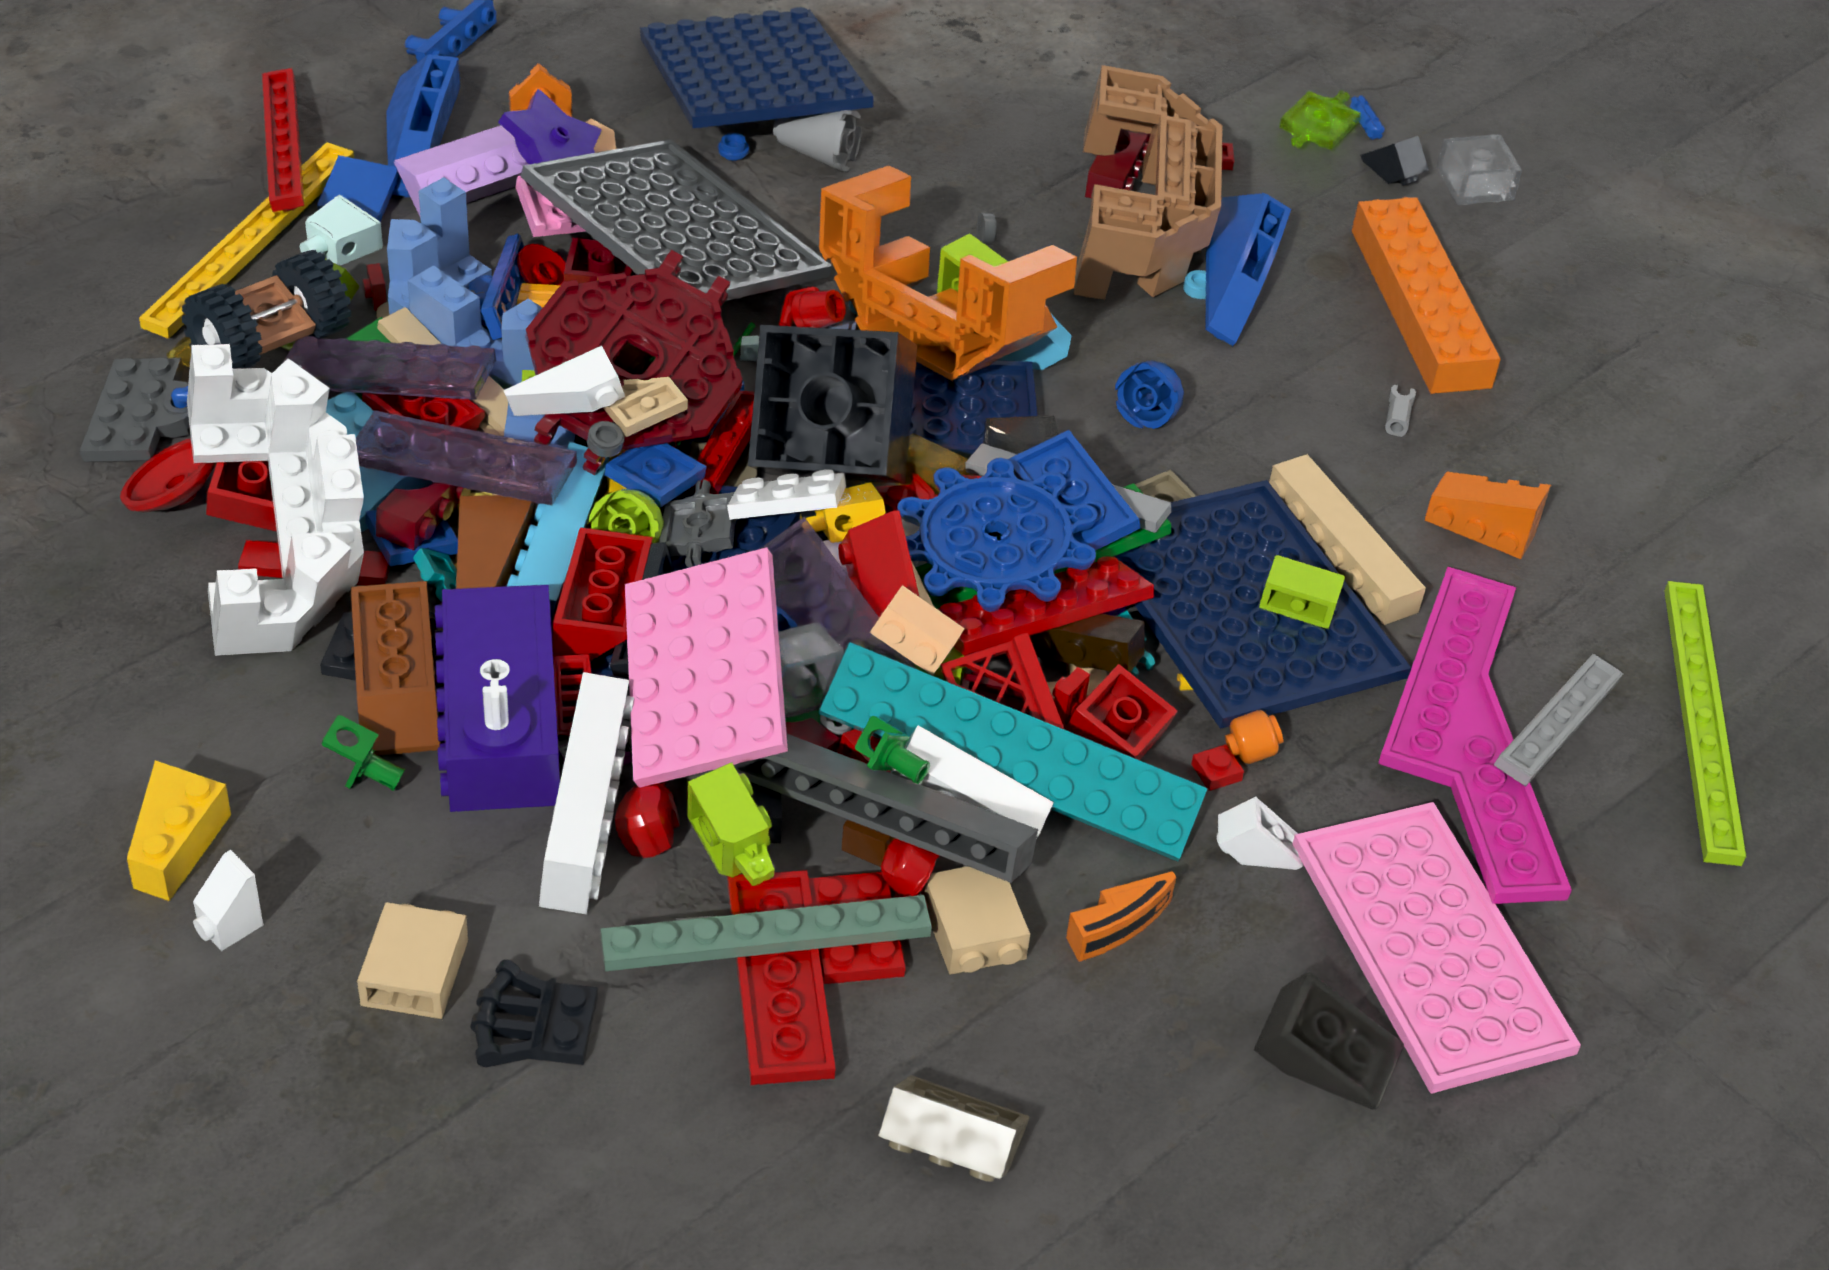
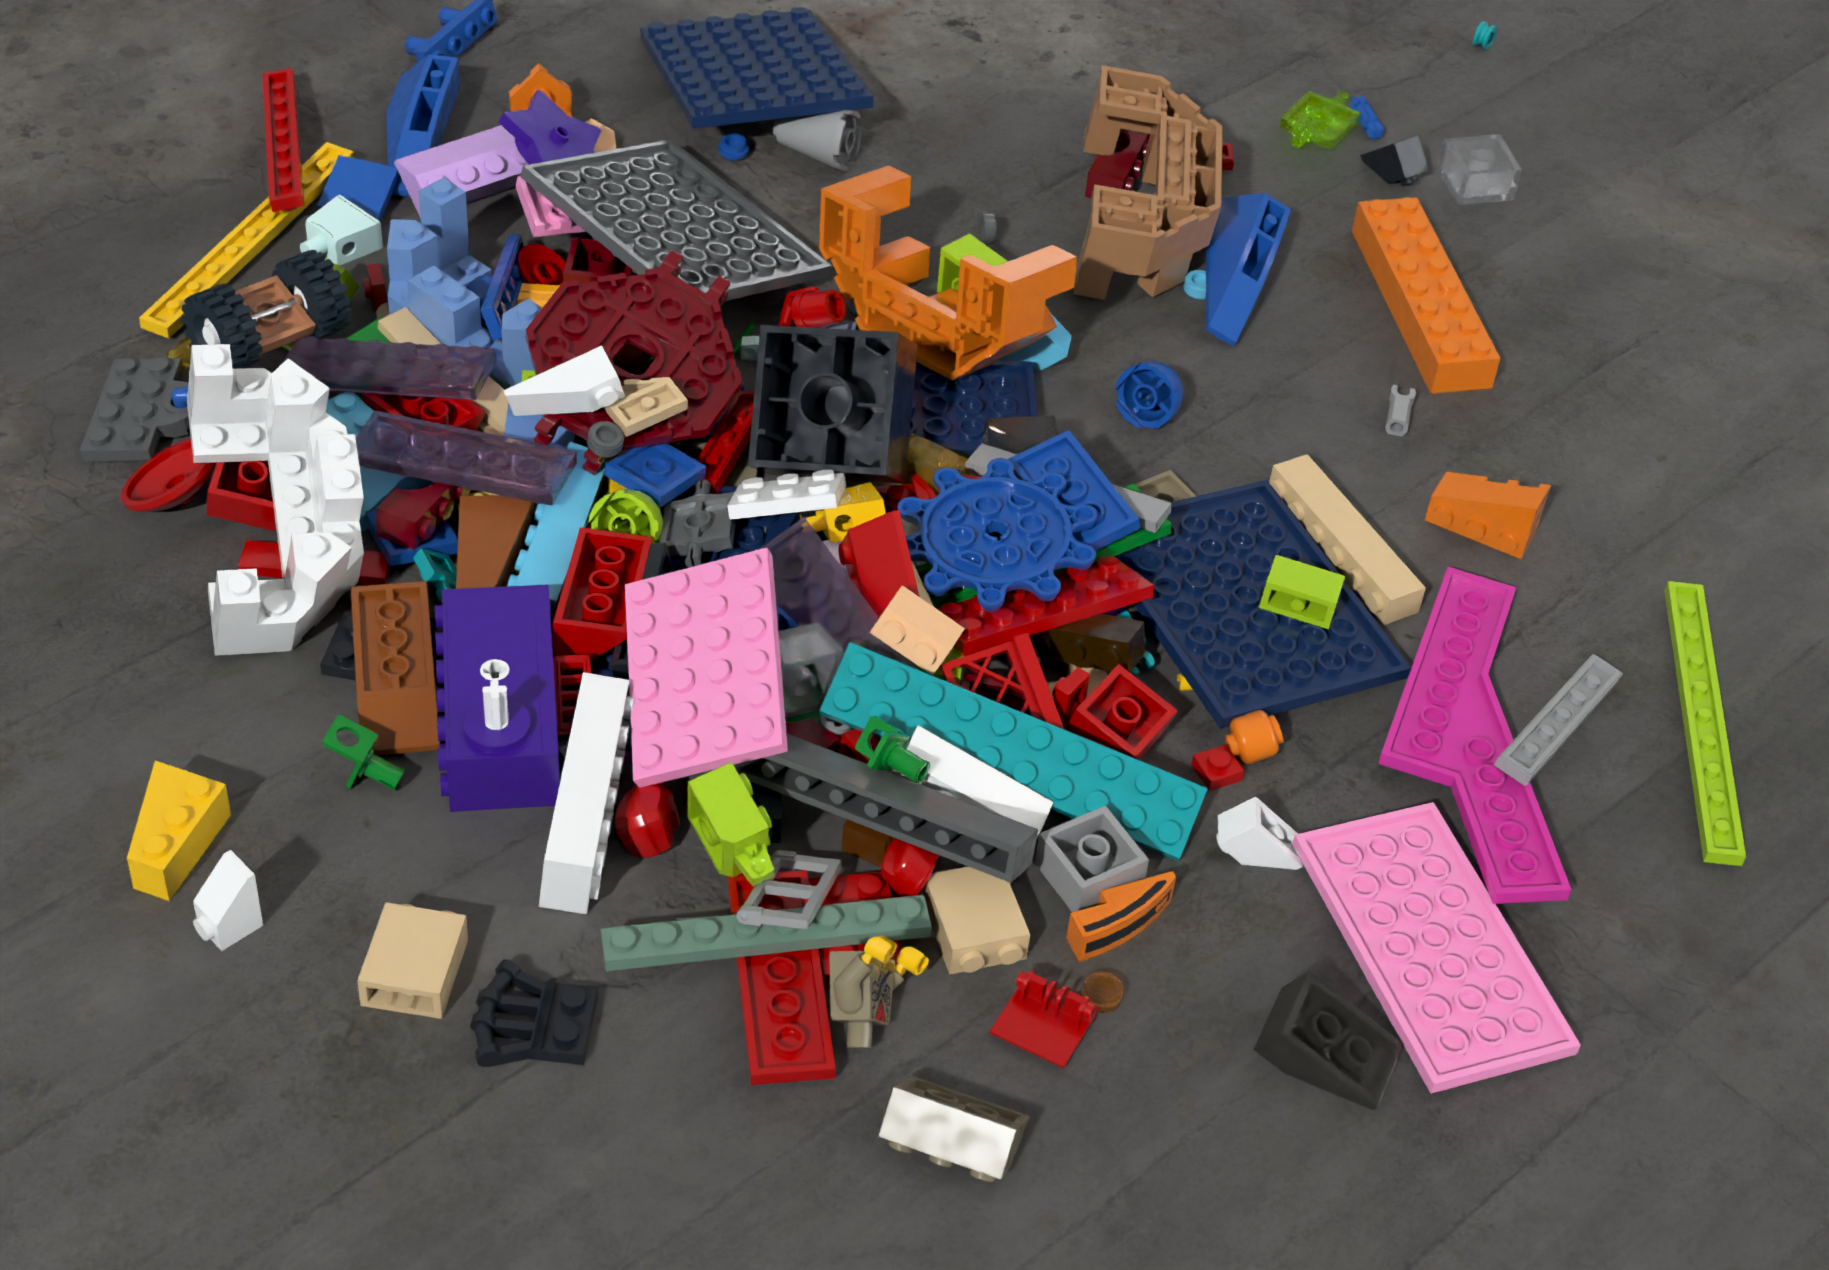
(752, 915): none -> light grey window
(864, 986): none -> dark tan torso
(1045, 1018): none -> red hinge
(1089, 857): none -> light grey brick
(1104, 989): none -> clear orange tile
(1485, 35): none -> teal bush

